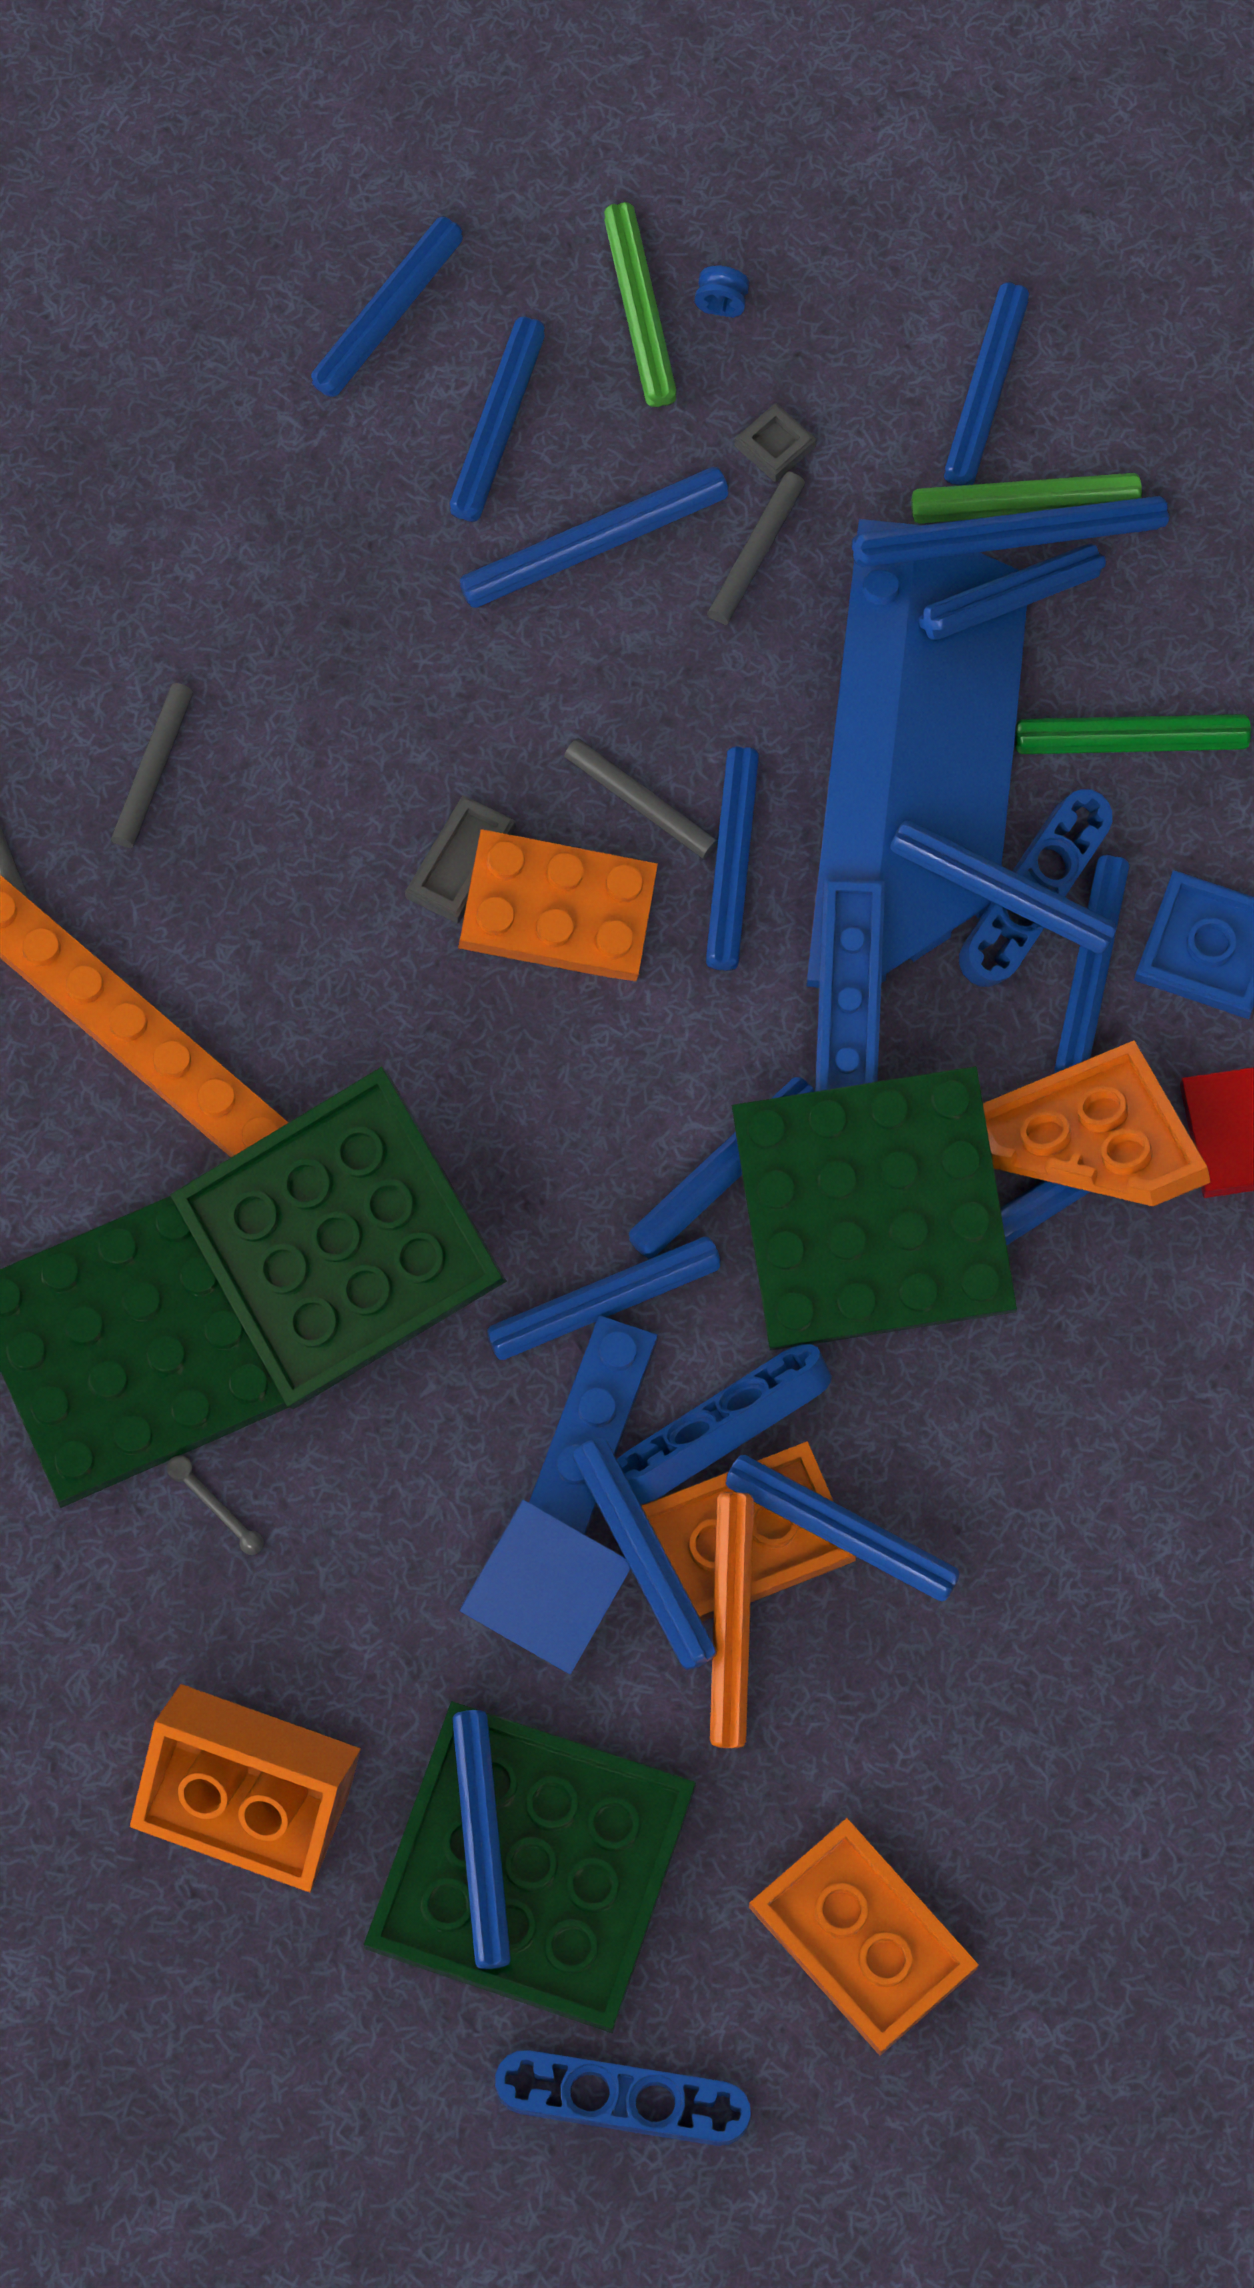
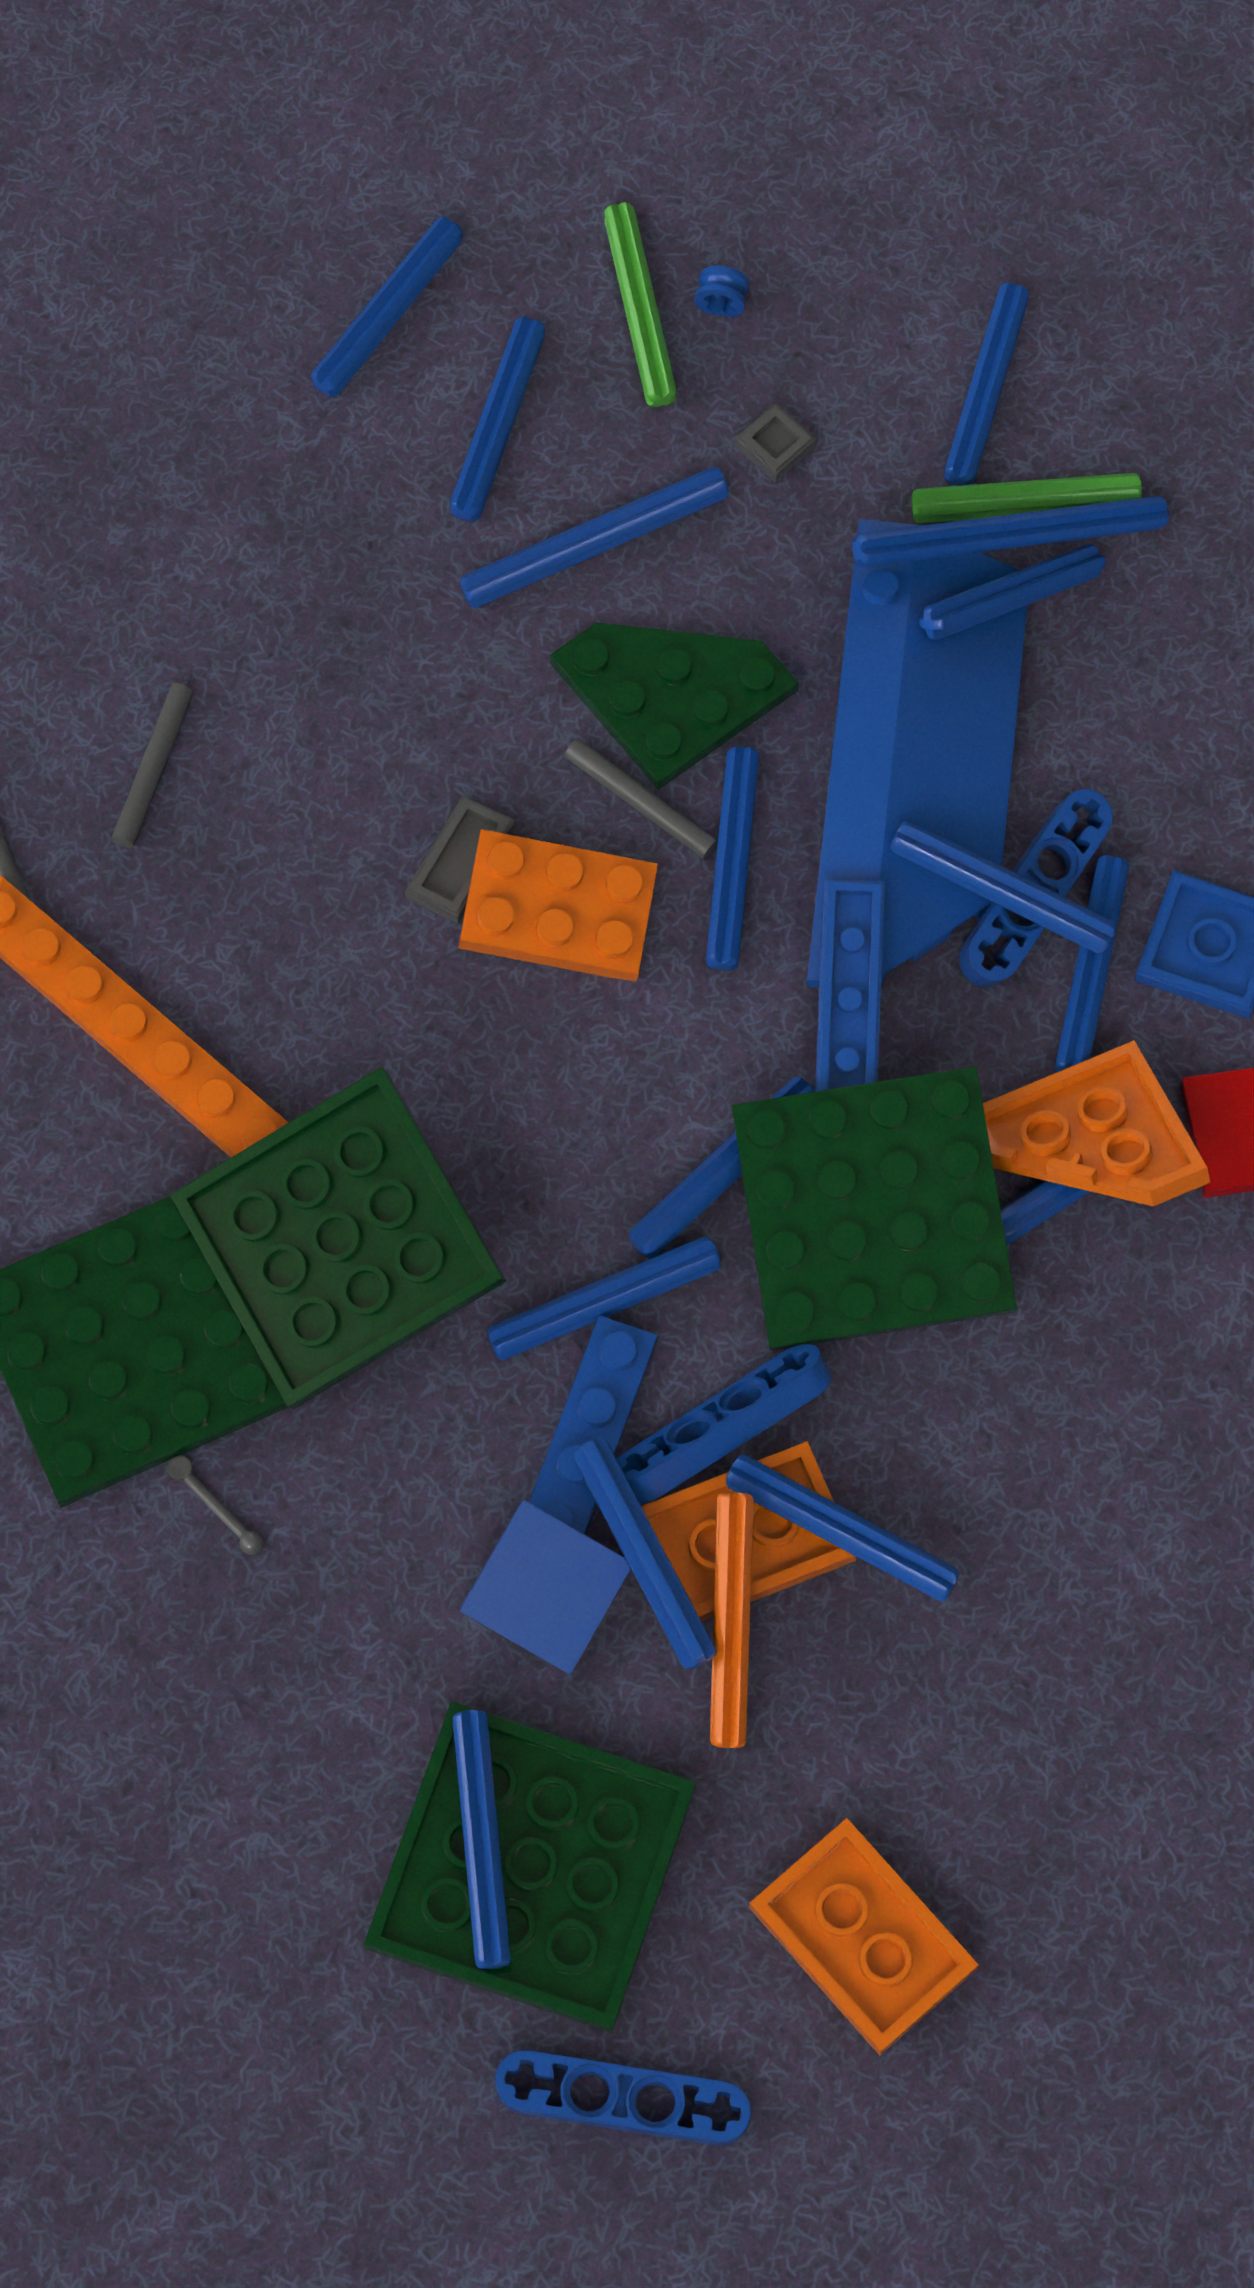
(243, 1787): orange slope -> none
(671, 692): none -> dark green plate
(756, 548): dark grey bar -> none
(1133, 734): green axle -> none

